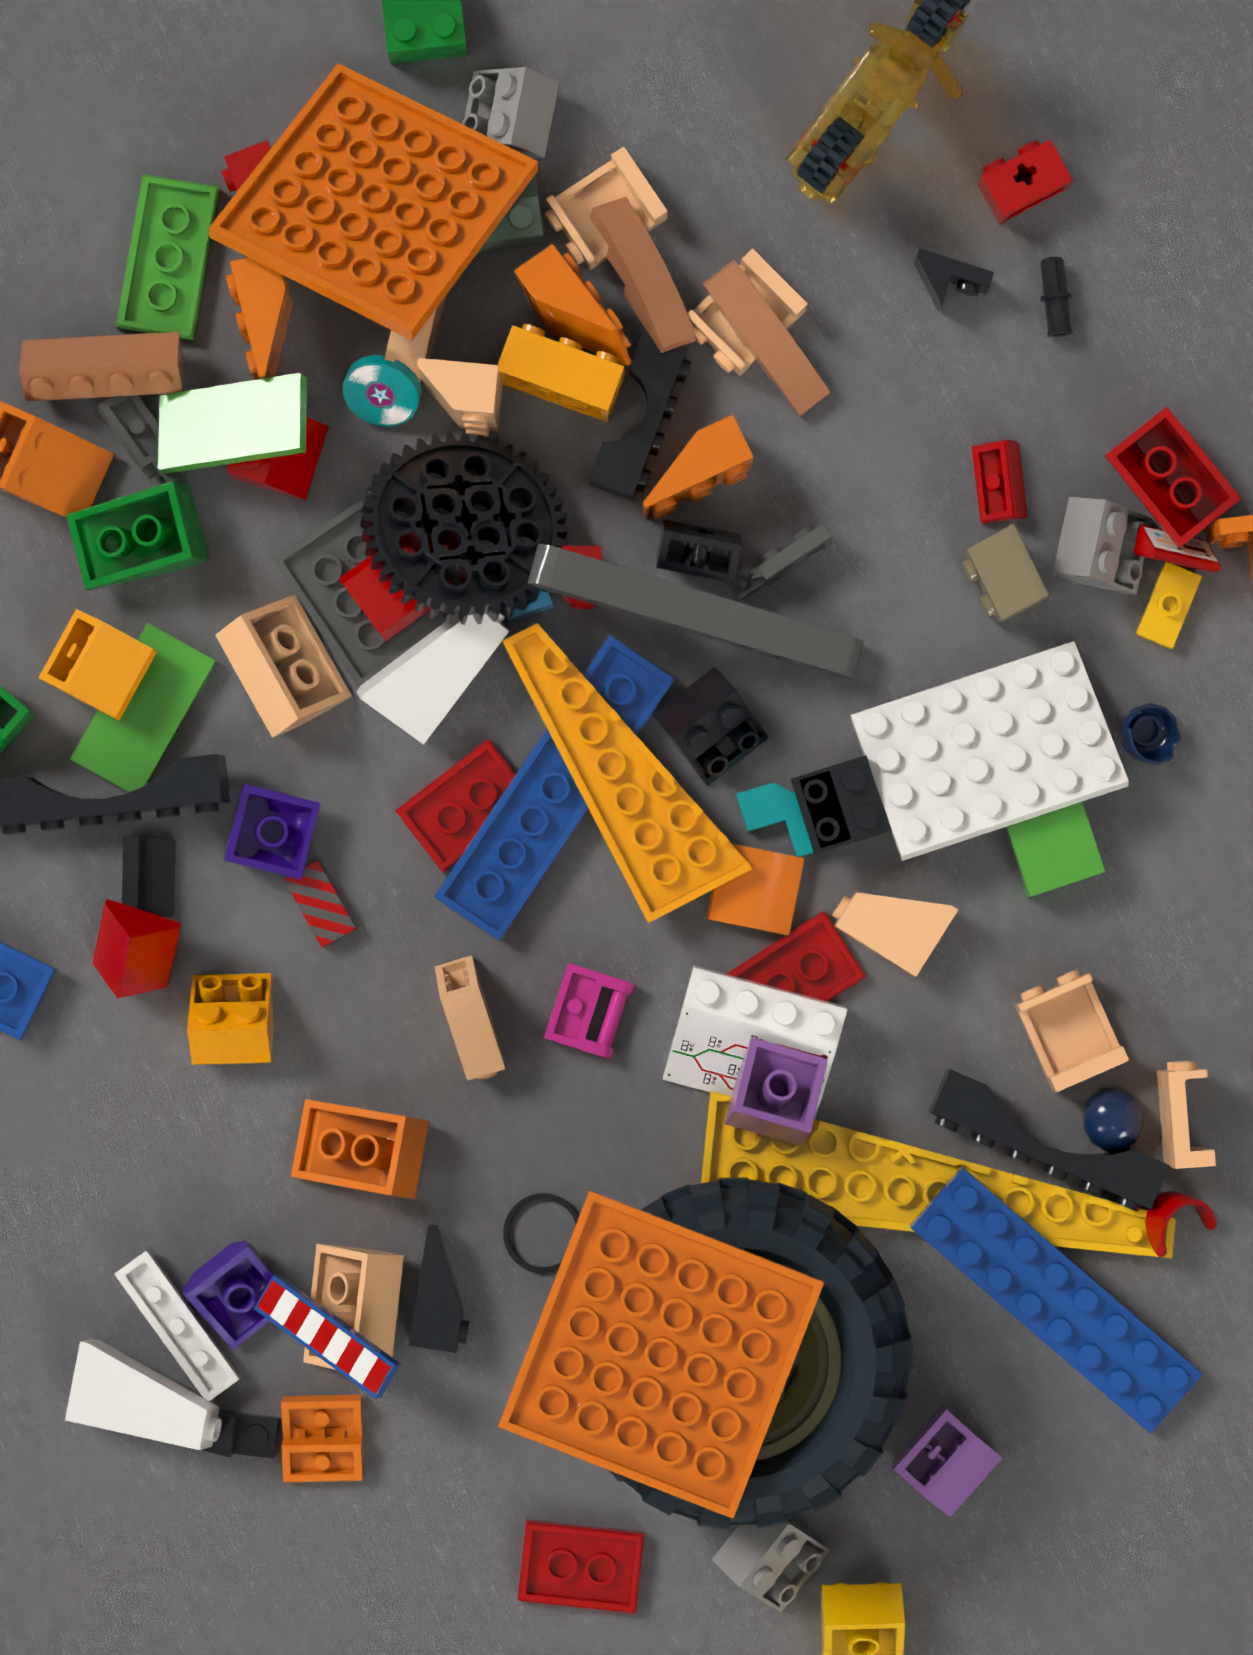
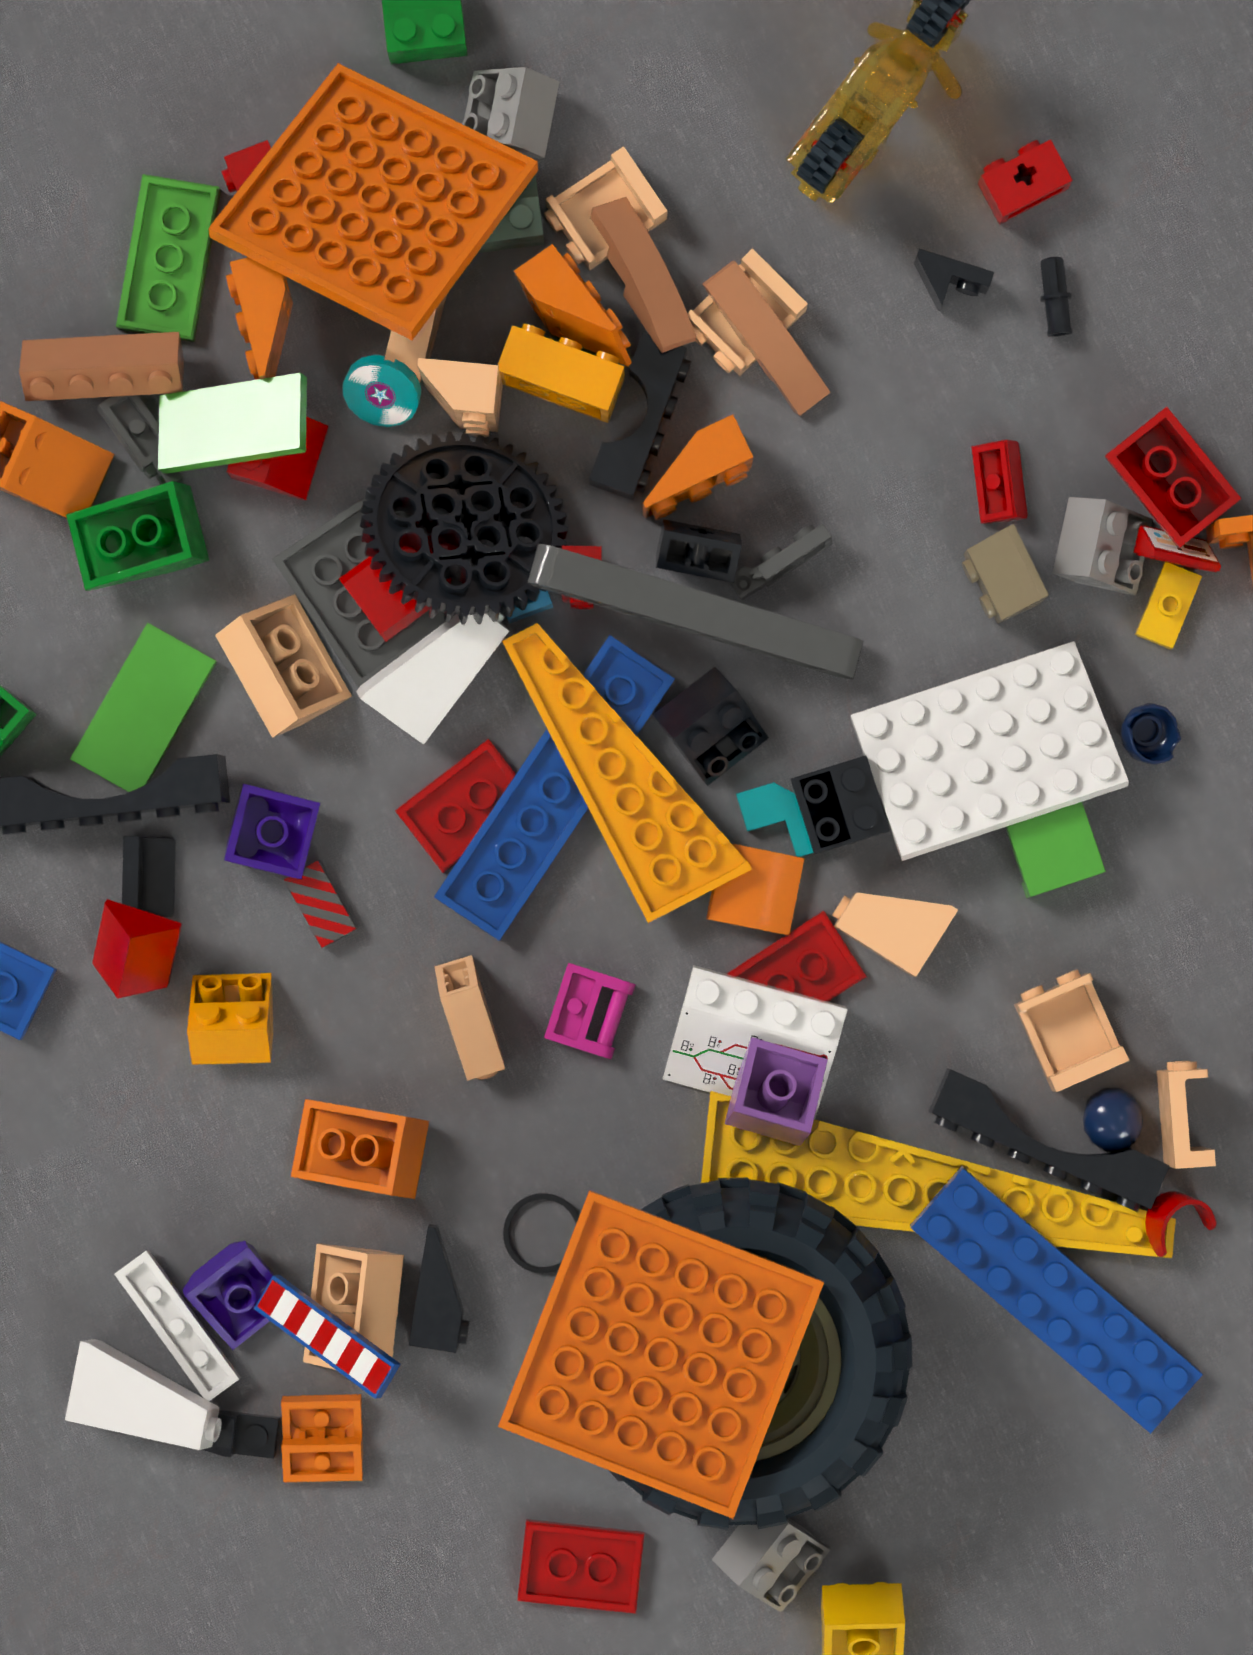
(97, 664): light orange slope -> none
(945, 1461): medium lavender slope -> none

